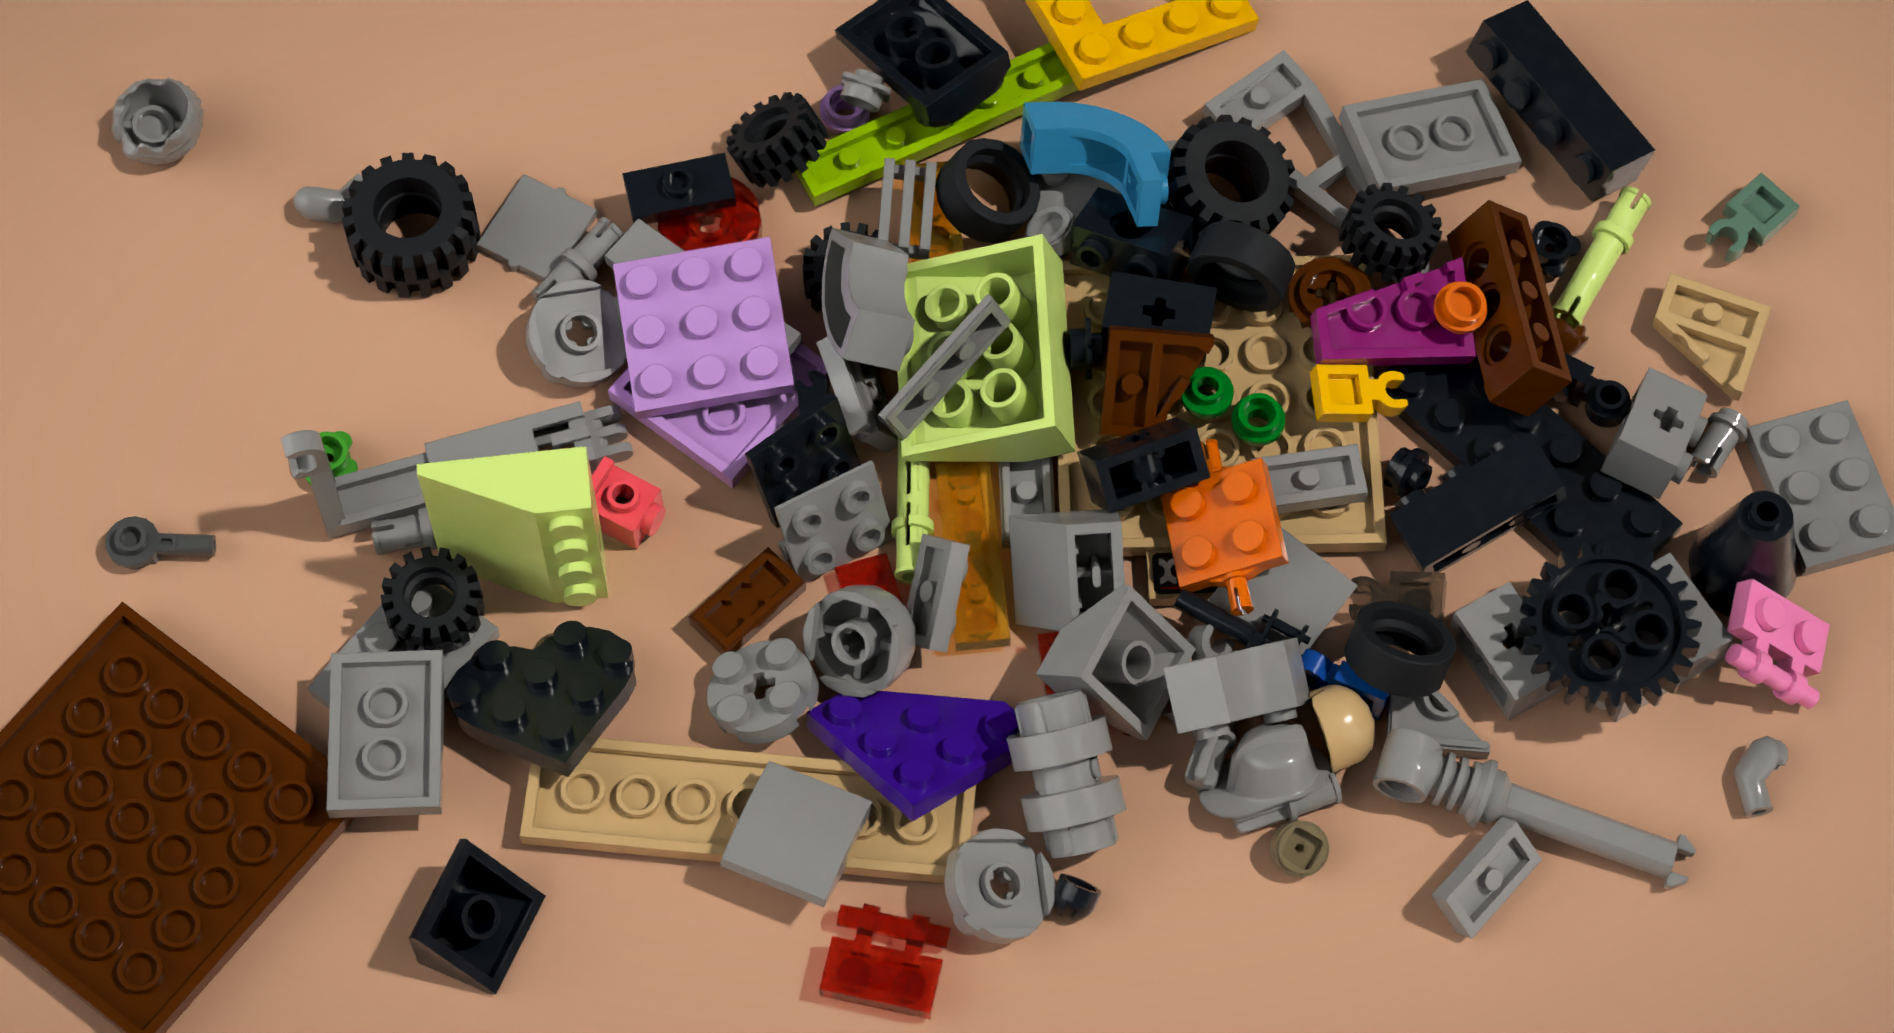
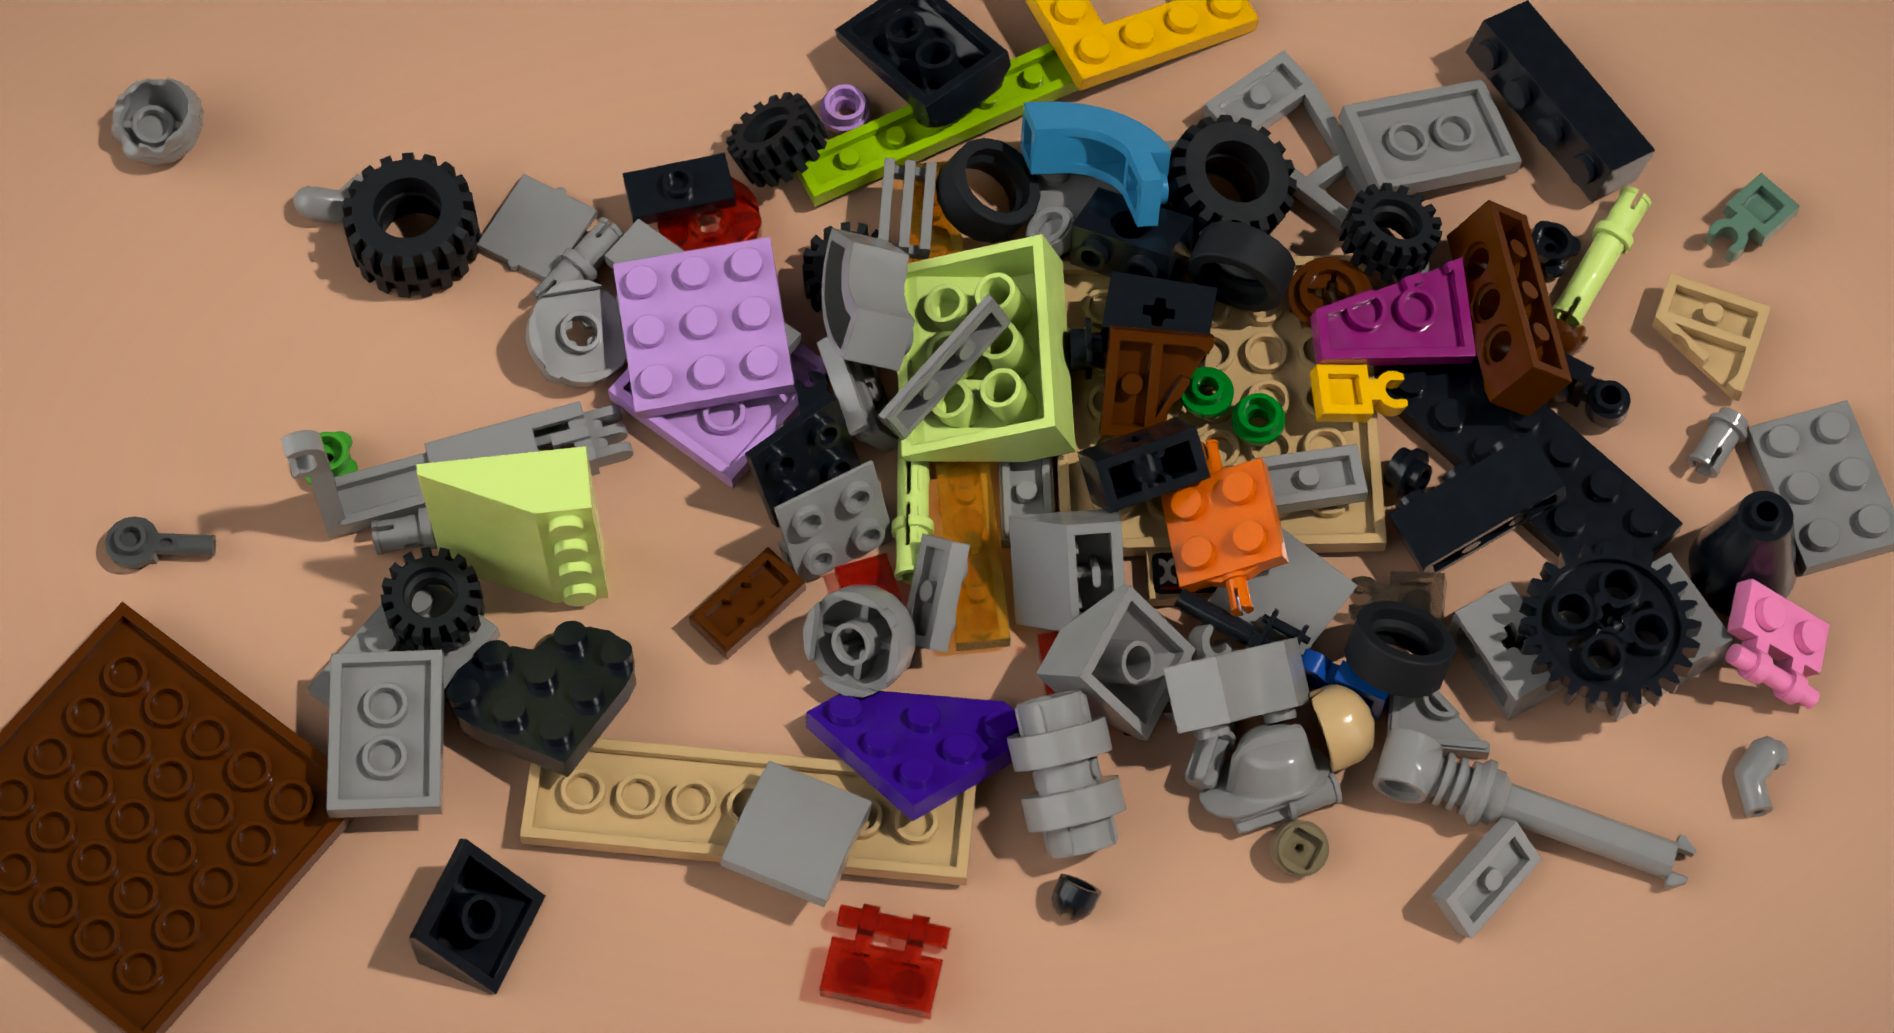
(631, 520): coral brick -> none
(751, 667): light grey plate -> none
(864, 90): light grey plate -> none
(975, 904): light grey plate -> none
(1460, 307): orange plate -> none
(1656, 433): light grey brick -> none

